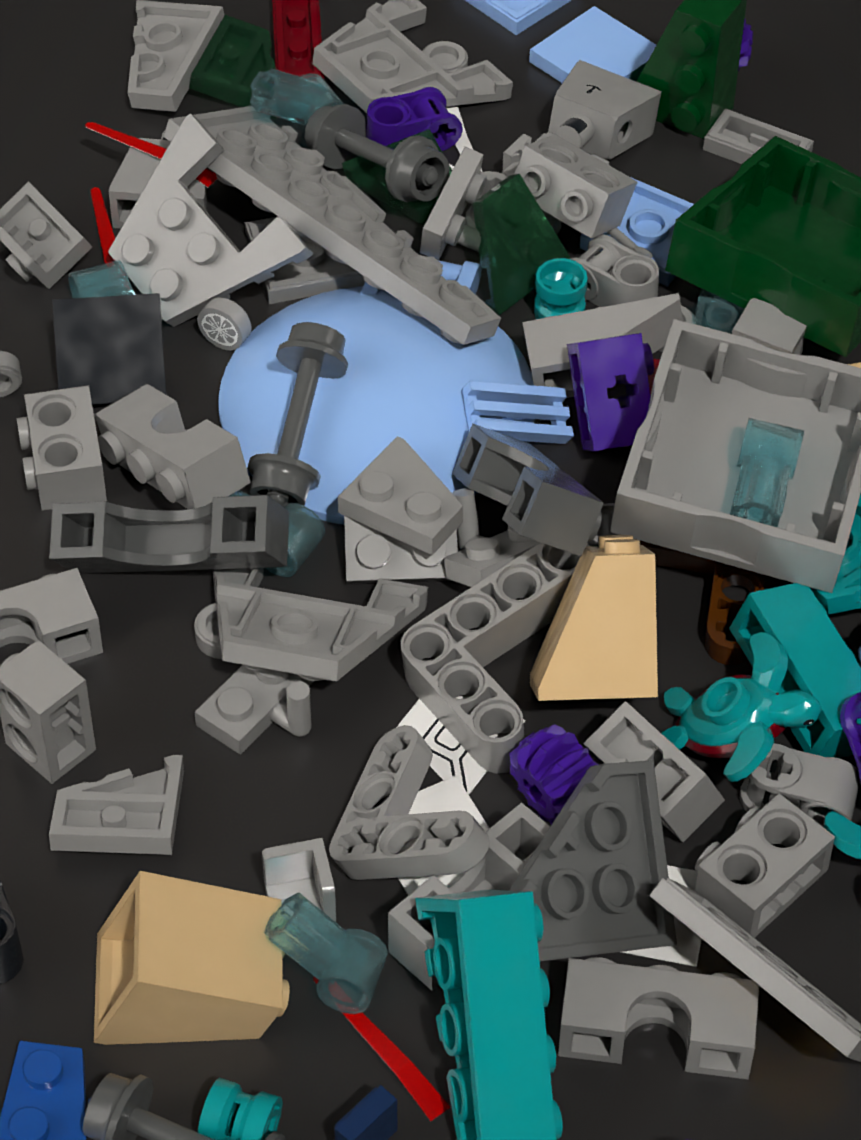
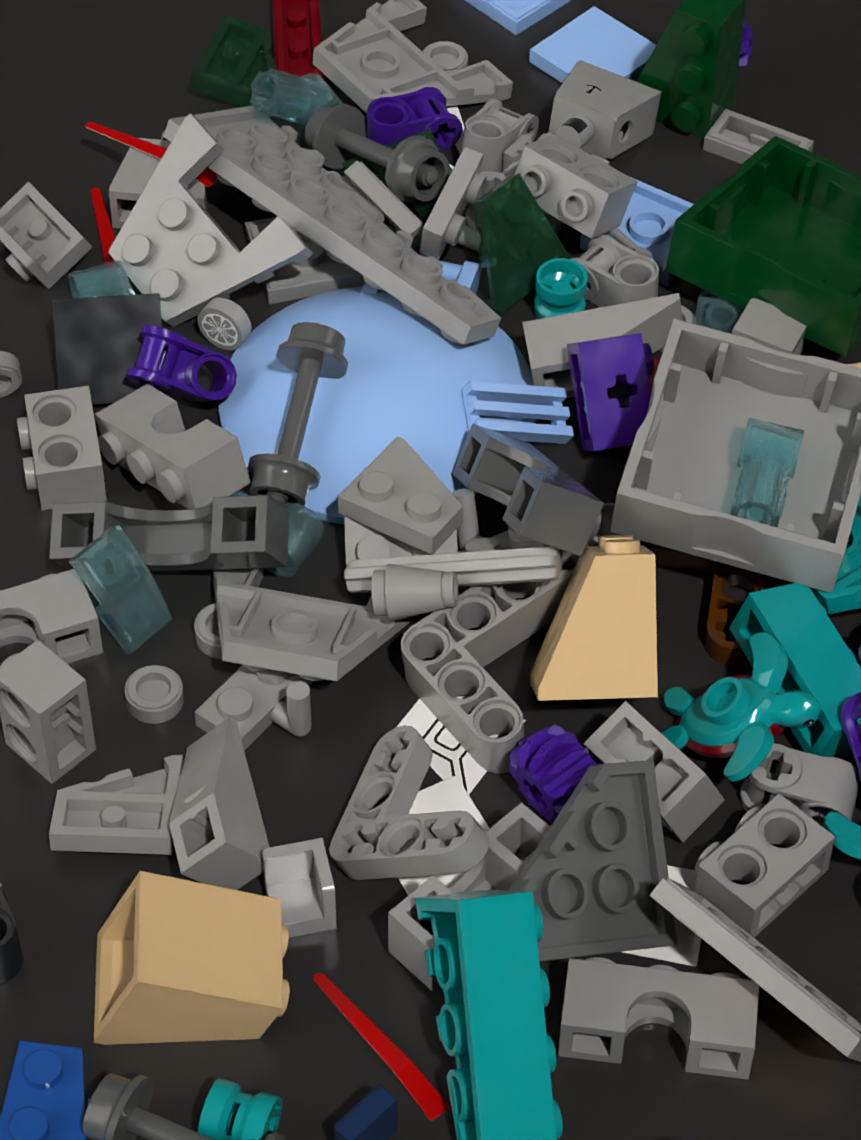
(124, 588): none -> clear light blue slope
(154, 694): none -> light grey tile
(167, 49): light grey wing -> none
(173, 363): none -> dark purple piece
(217, 812): none -> light grey slope
(341, 959): clear light blue piece -> none
(397, 215): none -> light grey tile
(412, 591): none -> light grey cone
(471, 568): none -> light grey axle
(494, 131): none -> light grey piece

